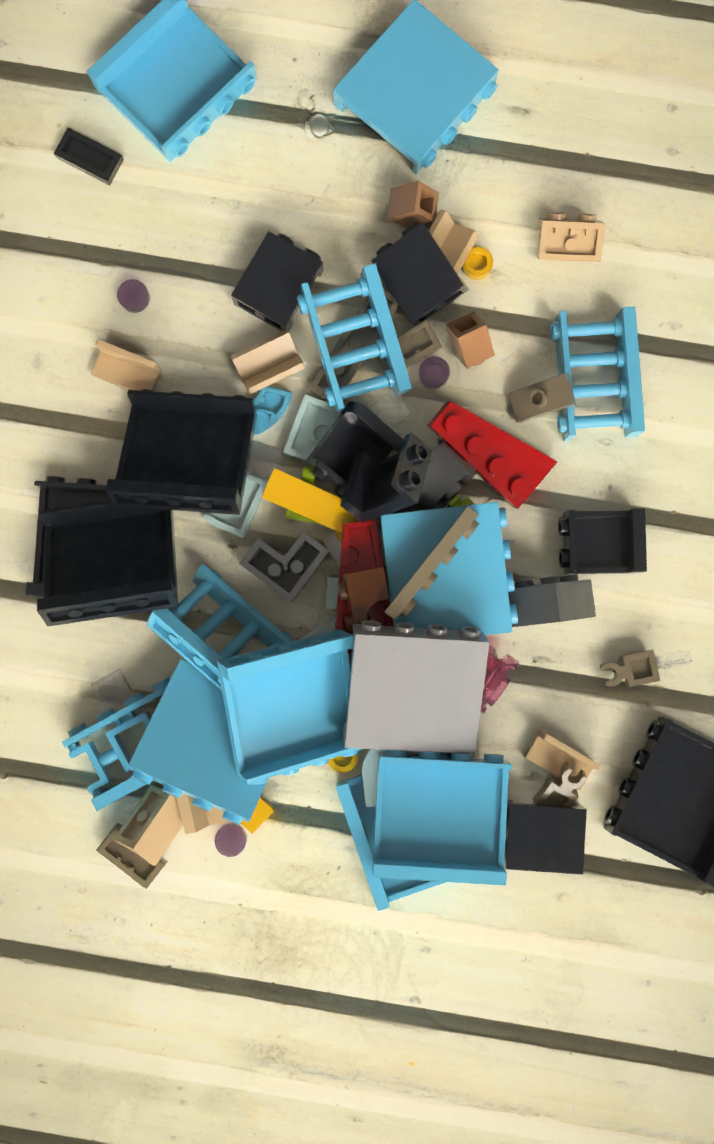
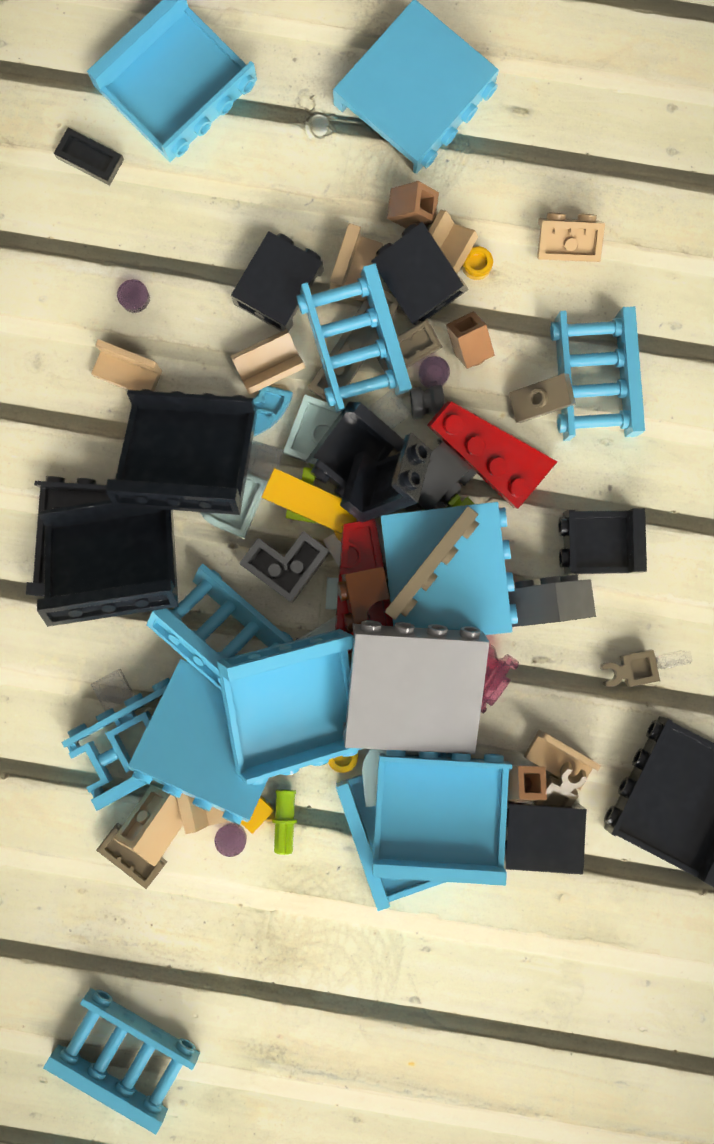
(105, 1088): none -> medium azure fence
(284, 821): none -> lime axle
(352, 257): none -> tan panel
(426, 401): none -> dark grey wheel
(527, 783): none -> medium nougat brick

